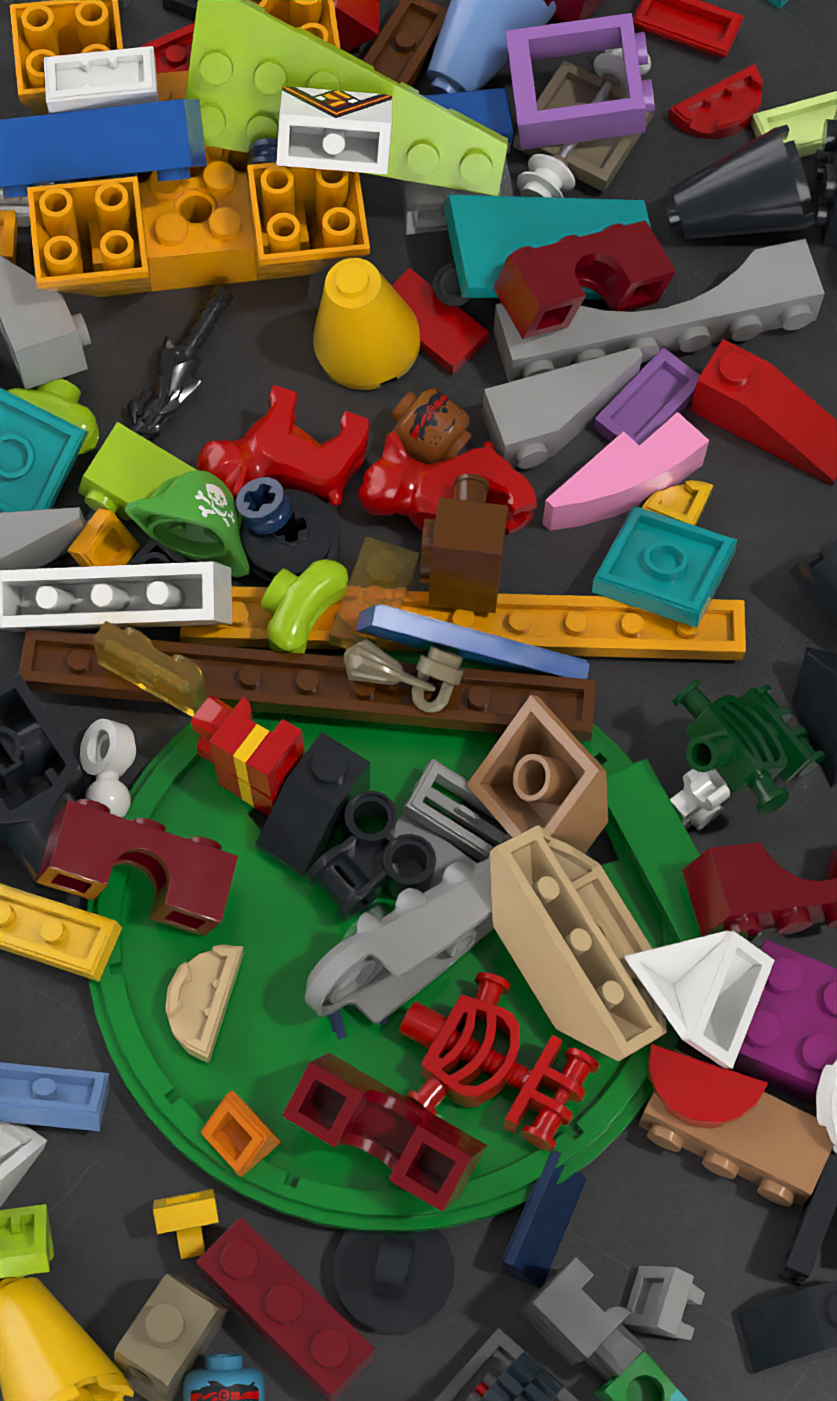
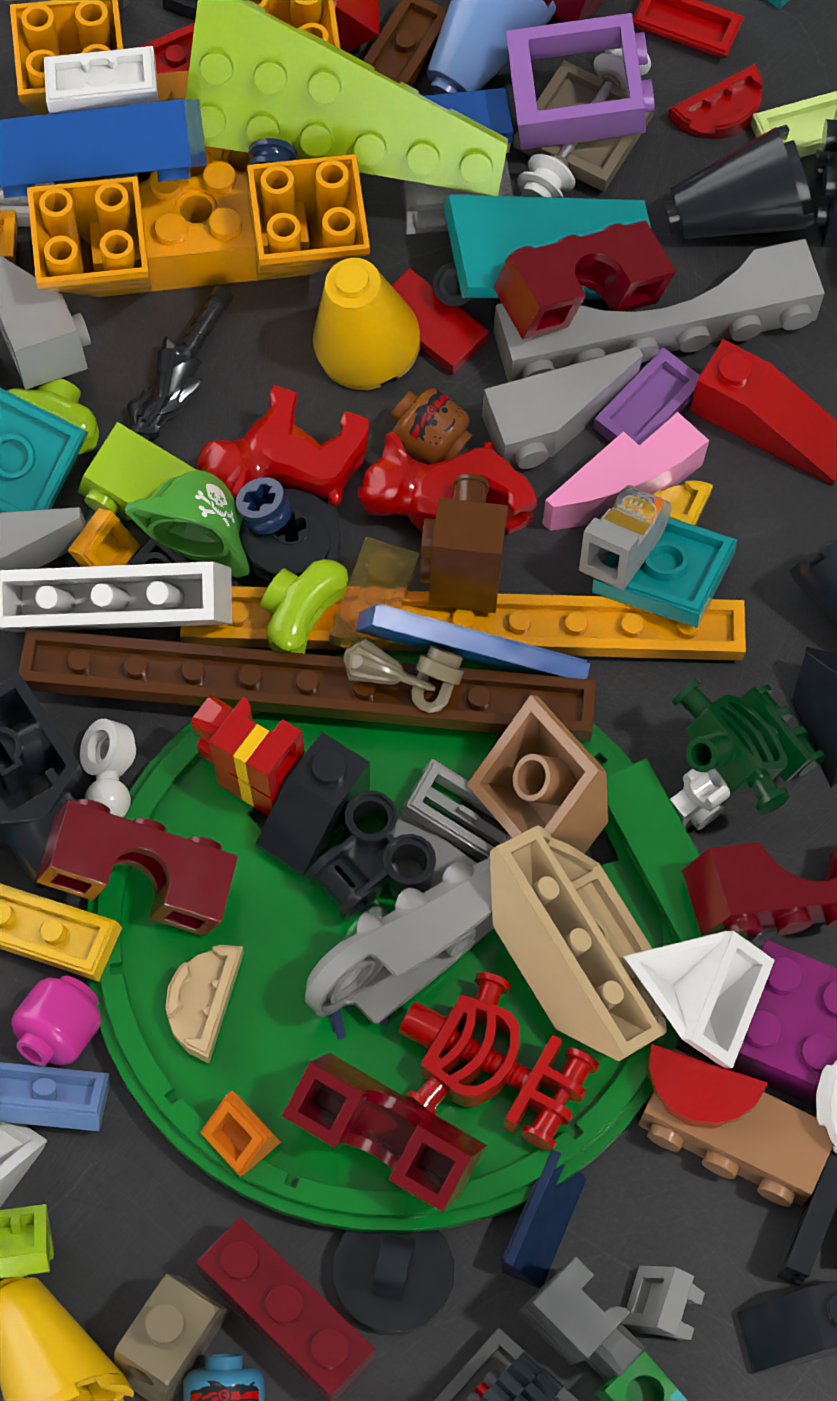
(56, 1021): none -> dark pink head
(136, 660): clear yellow plate -> none
(186, 1216): yellow tile -> none
(334, 130): white brick -> none
(626, 530): none -> light grey leg

